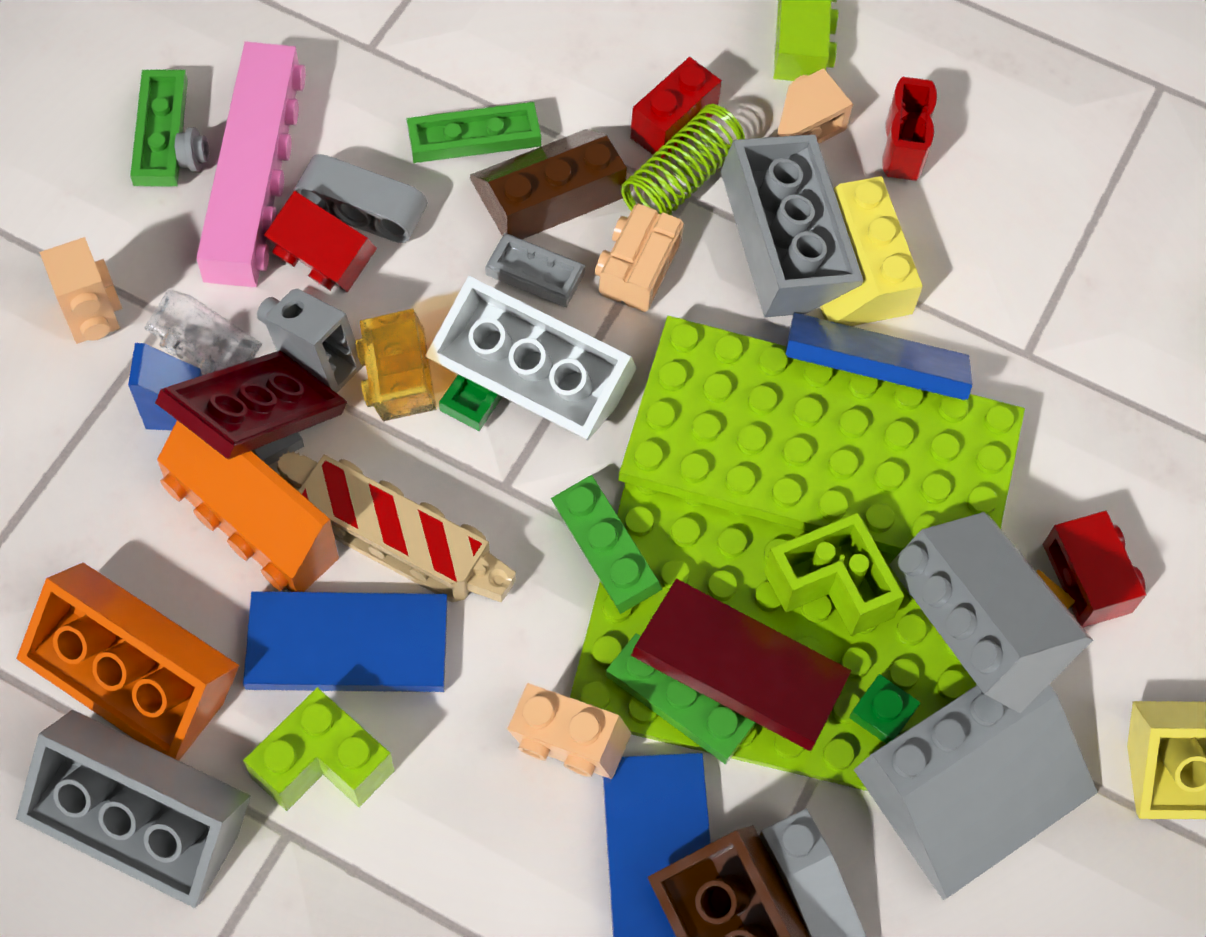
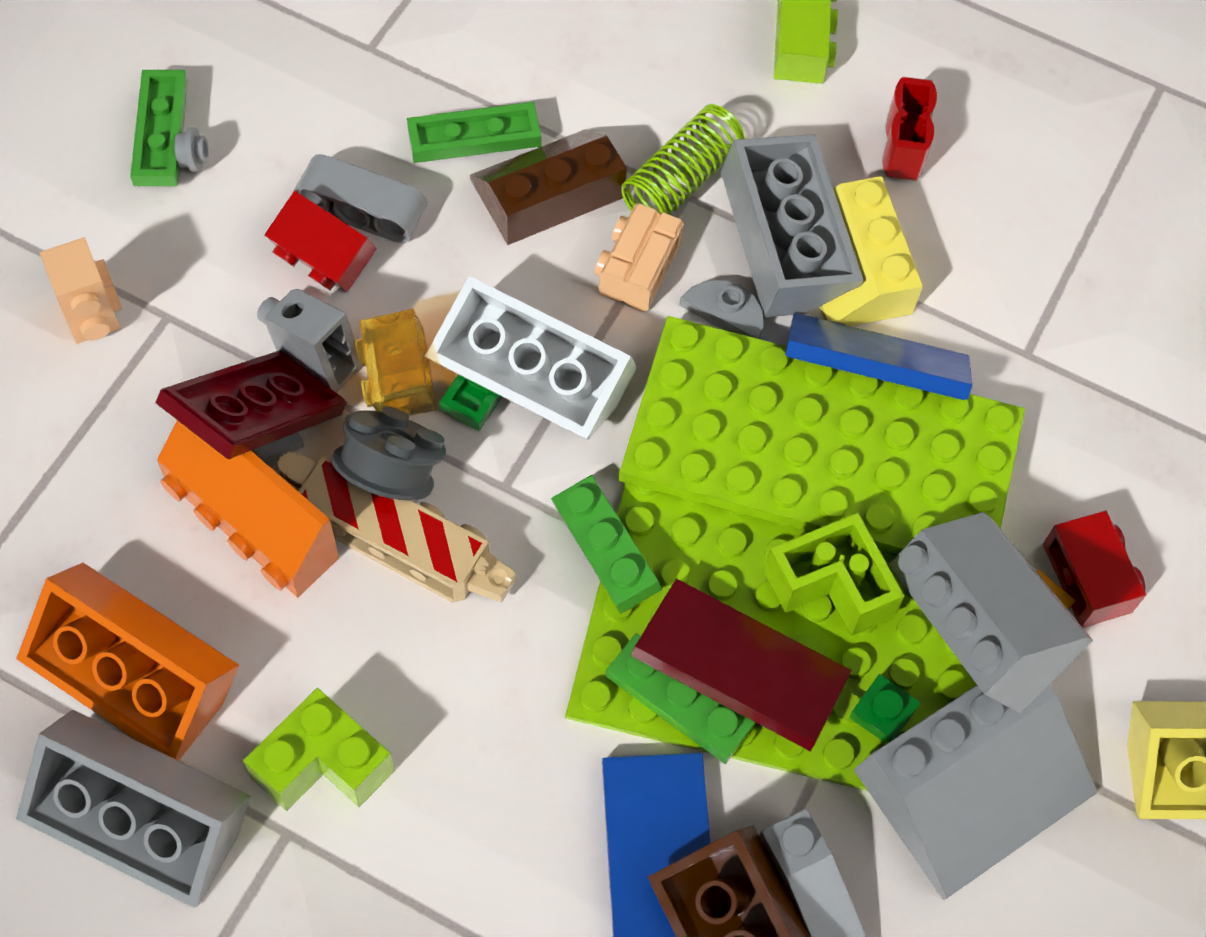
(150, 373): blue slope -> none
(199, 333): clear brick -> none
(250, 165): bright pink brick -> none
(346, 642): blue tile -> none
(389, 454): none -> dark grey wheel
(535, 270): light grey plate -> none
(569, 731): light nougat brick -> none
(673, 105): red brick -> none
(725, 306): none -> light grey plate
(815, 107): light nougat slope -> none

